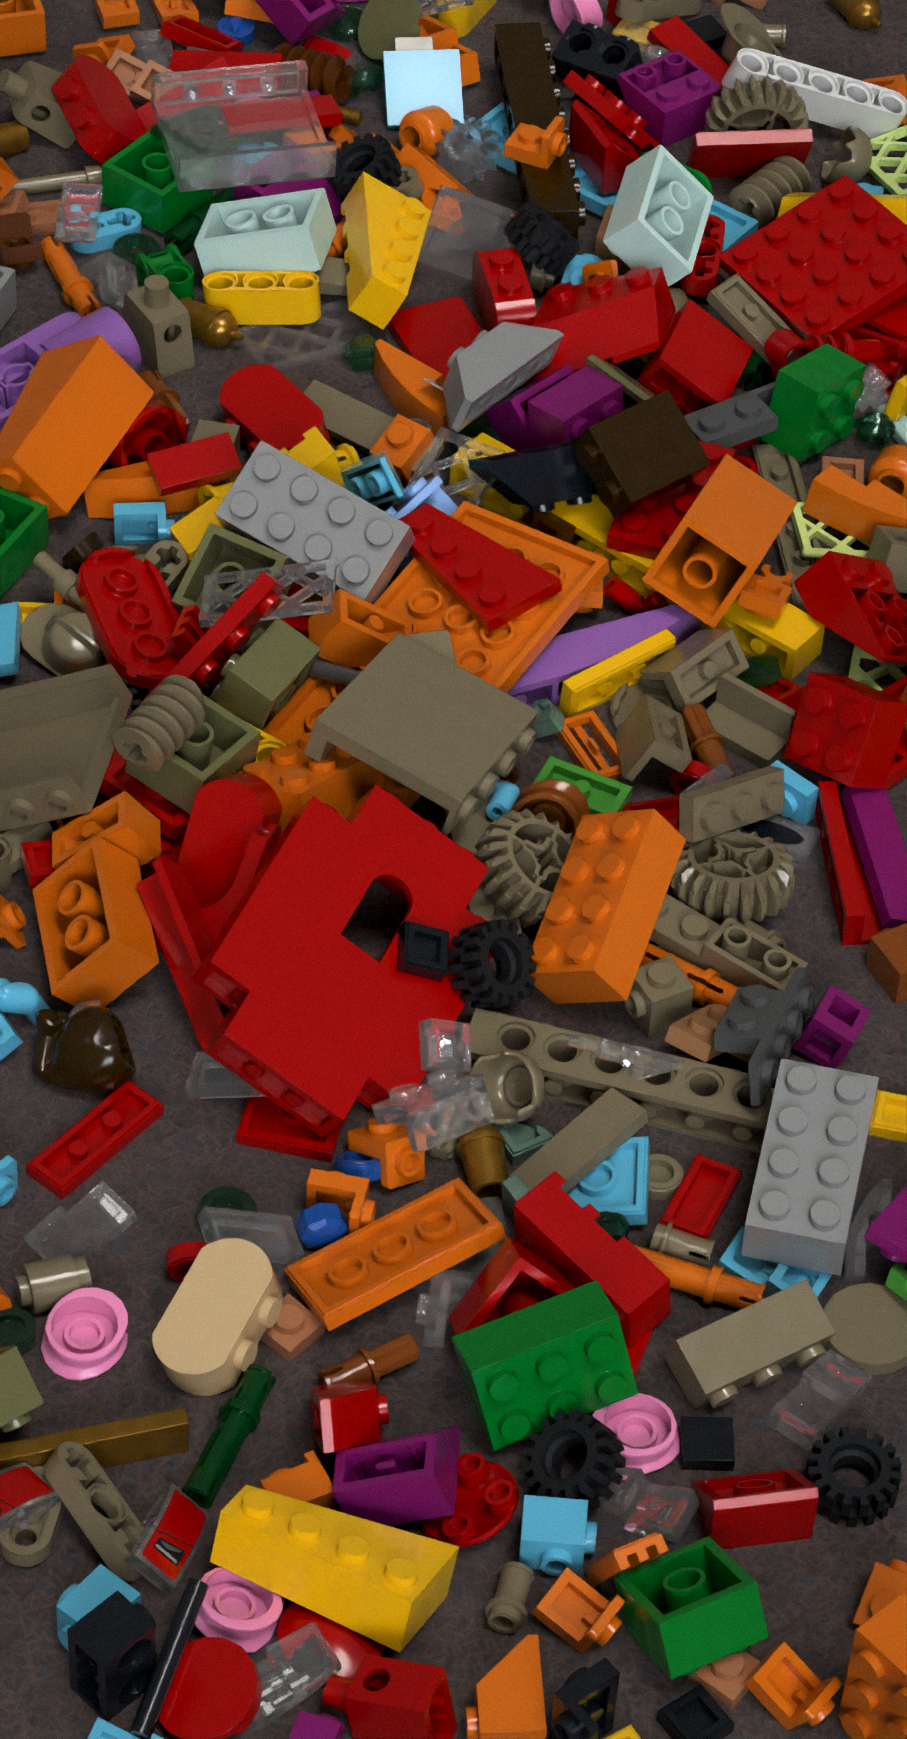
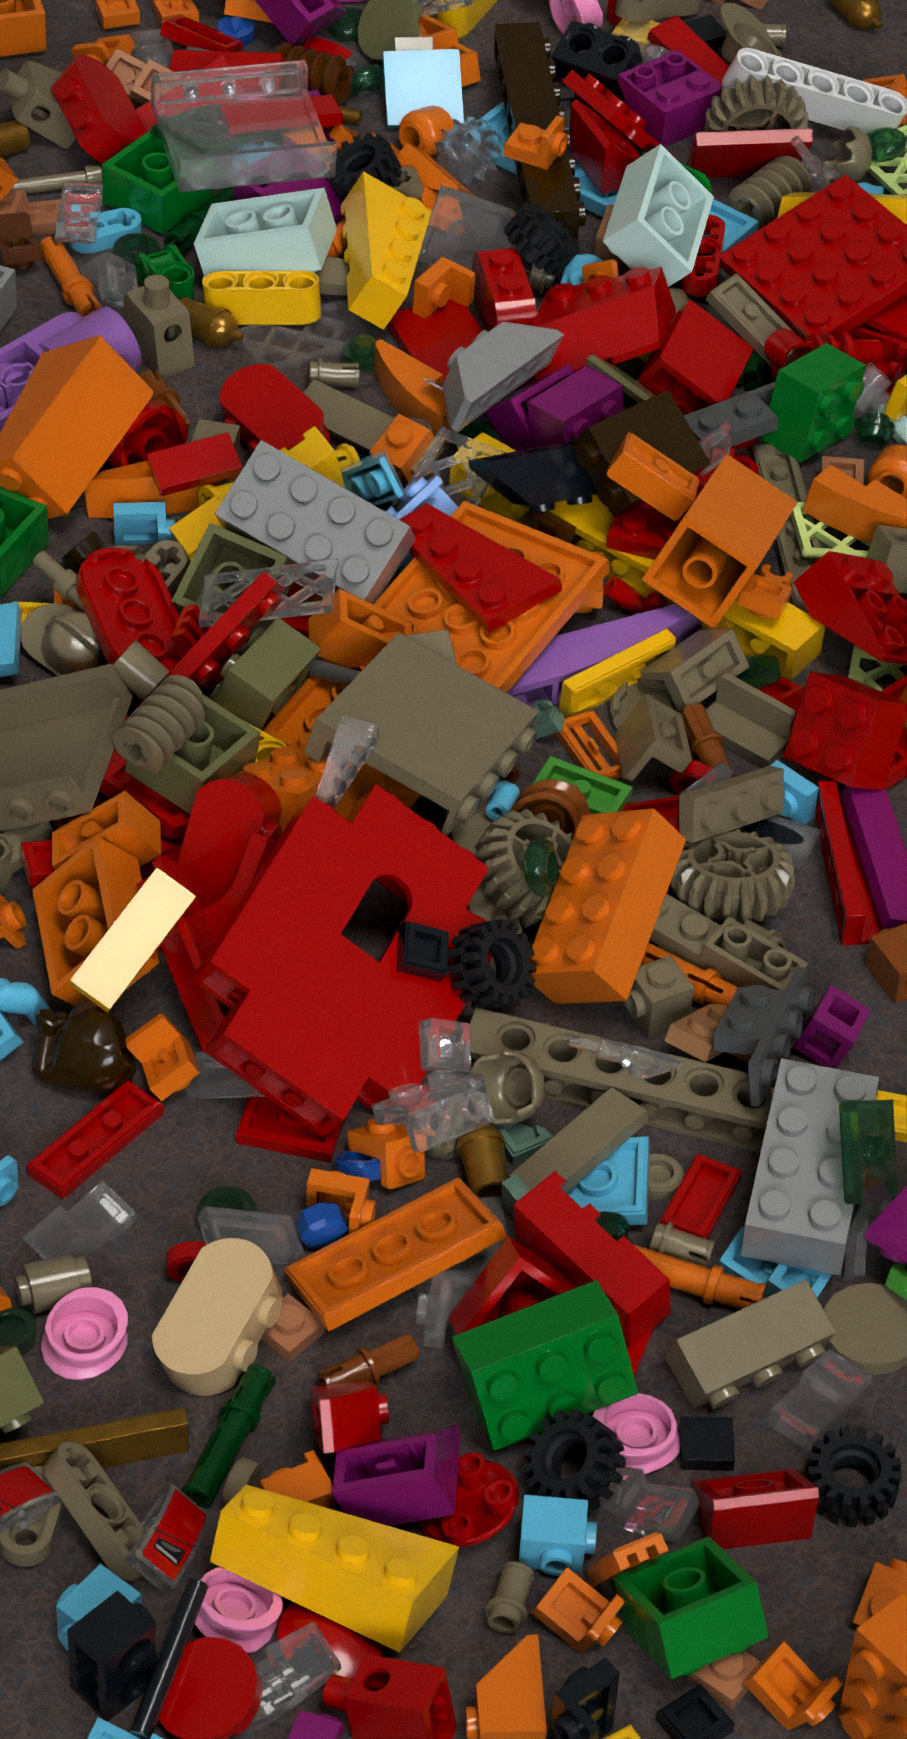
(132, 940): none -> yellow tile
(139, 670): none -> dark tan piece
(164, 1056): none -> orange bracket
(243, 1472): none -> dark tan tile
(334, 374): none -> dark tan pin
(348, 753): none -> clear slope
(439, 284): none -> orange bracket
(540, 866): none -> clear green piece
(653, 477): none -> orange slope
(717, 445): none -> clear slope
(813, 165): none -> clear hand
(868, 1151): none -> clear green plate
(886, 143): none -> clear green piece

